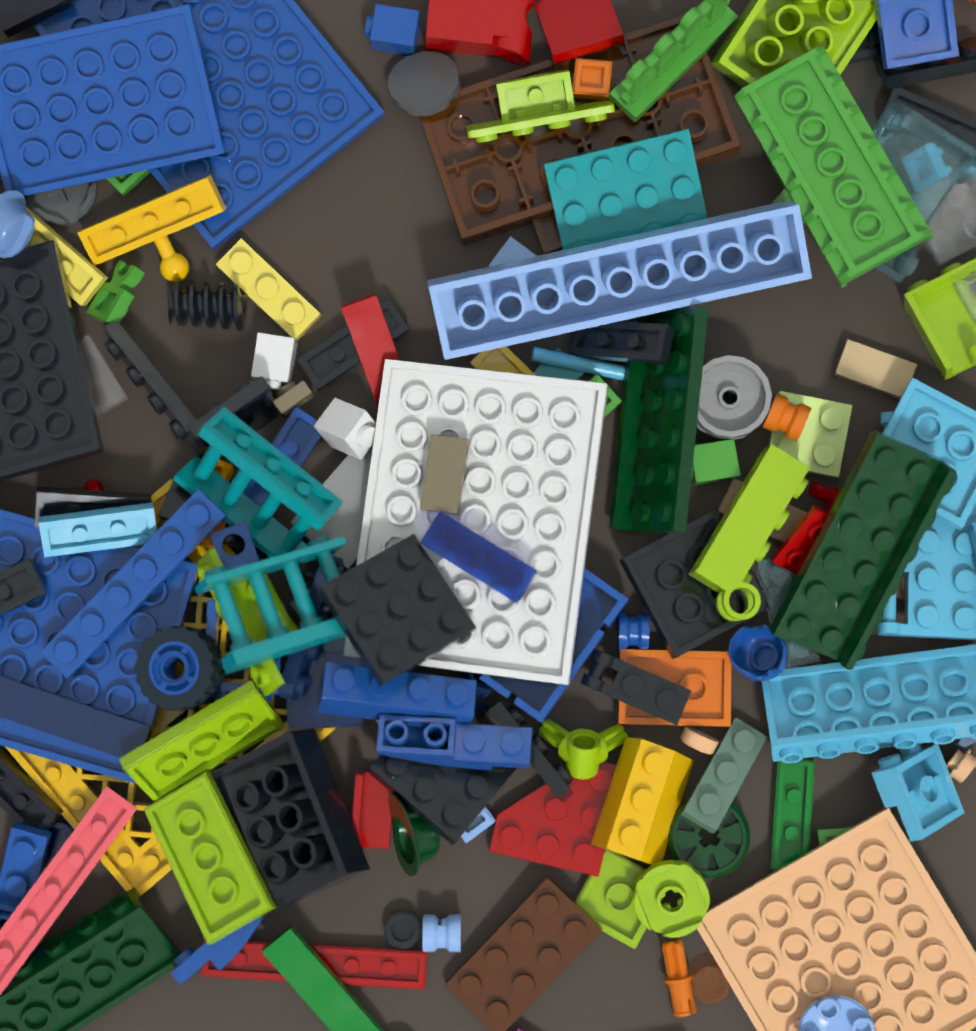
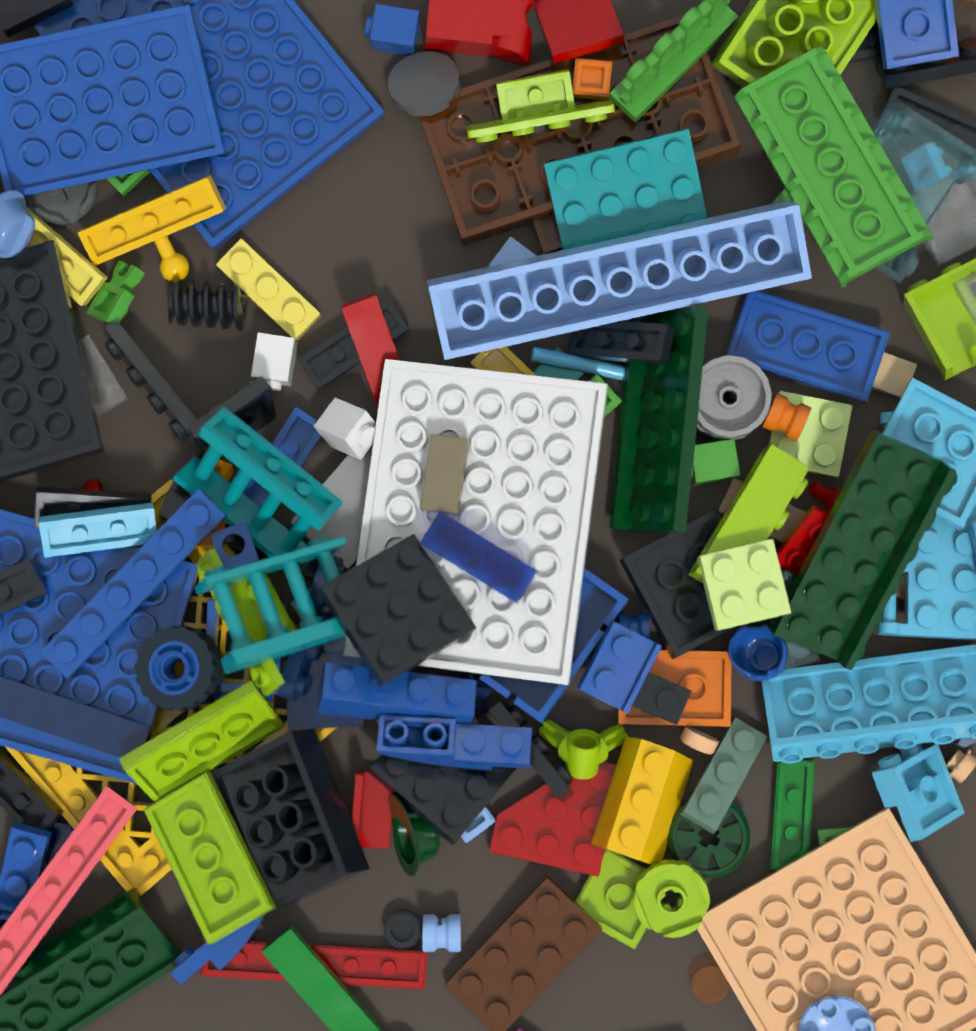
(291, 397): dark tan plate -> none
(619, 666): none -> blue plate
(678, 978): orange axle -> none
(744, 584): none -> yellowish green plate
(809, 345): none -> blue tile

